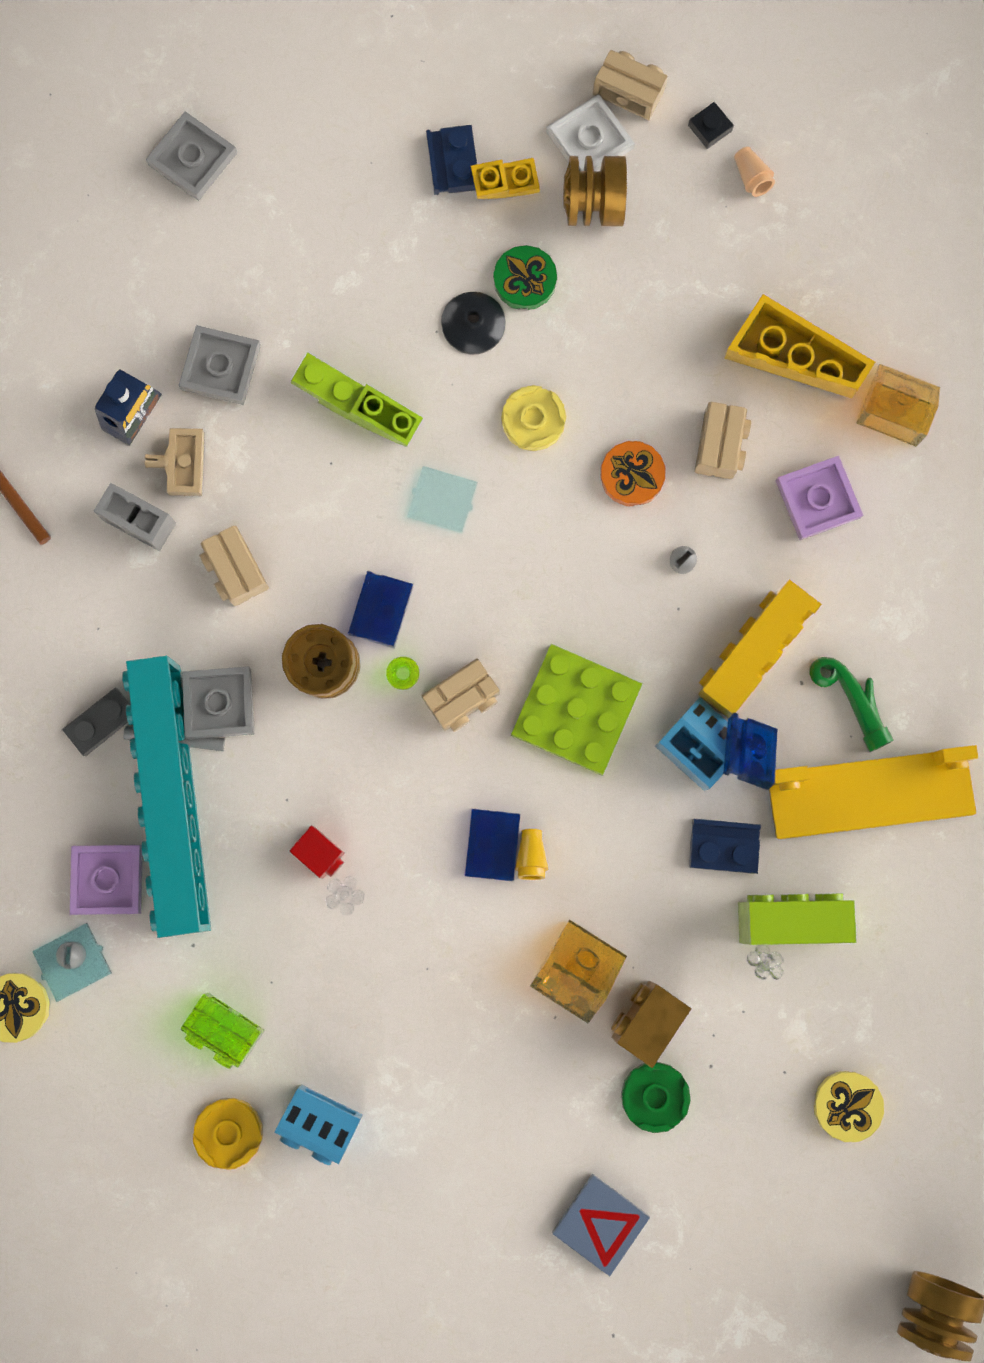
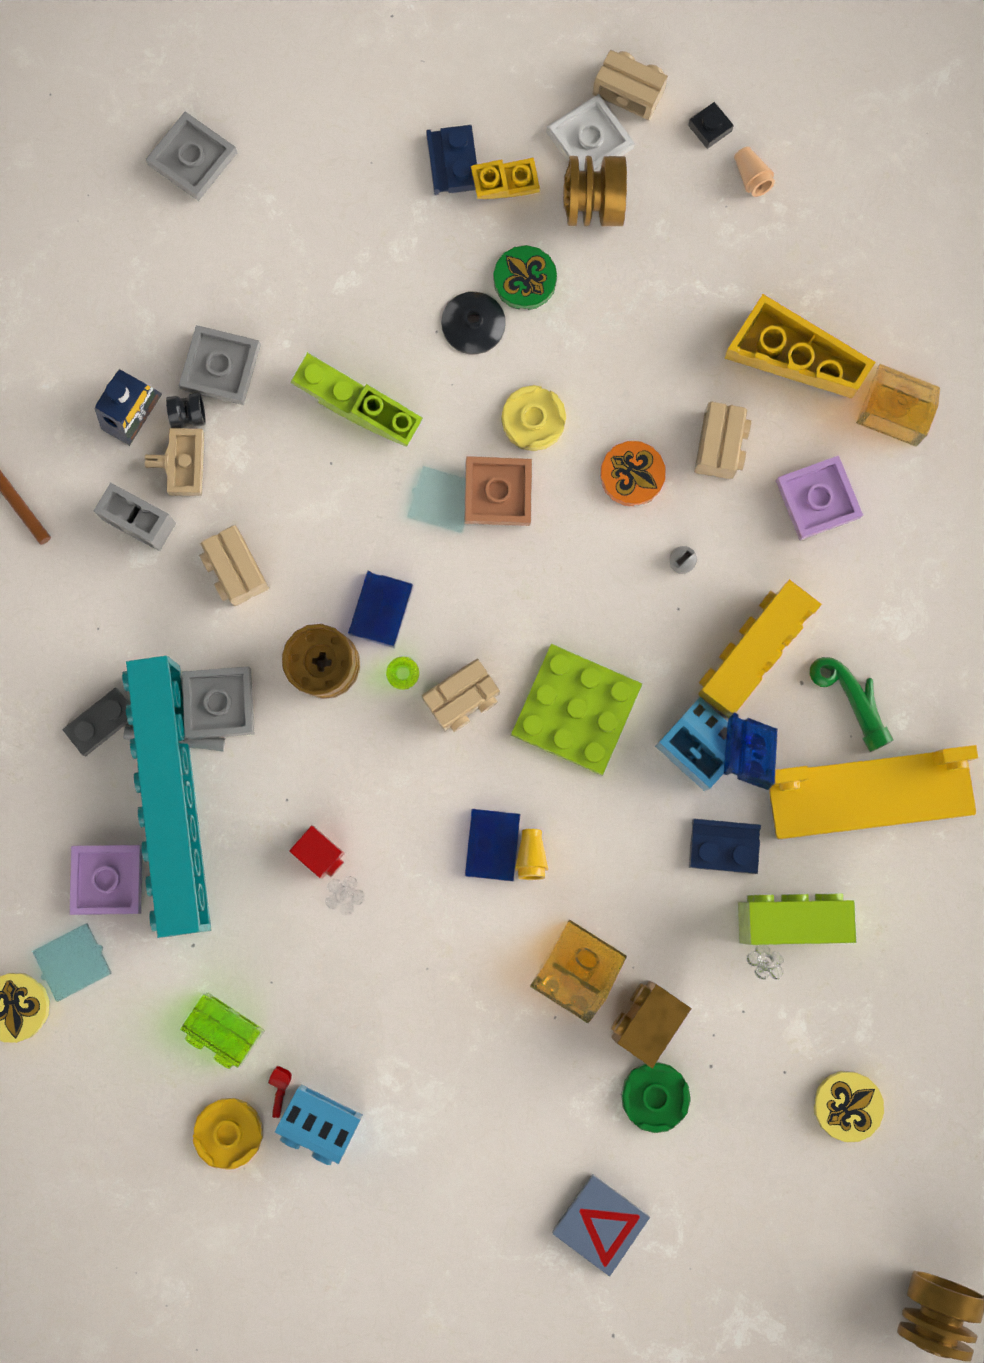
(77, 955): light grey hinge -> none
(186, 410): none -> black wheel
(280, 1079): none -> red hand
(498, 491): none -> nougat plate

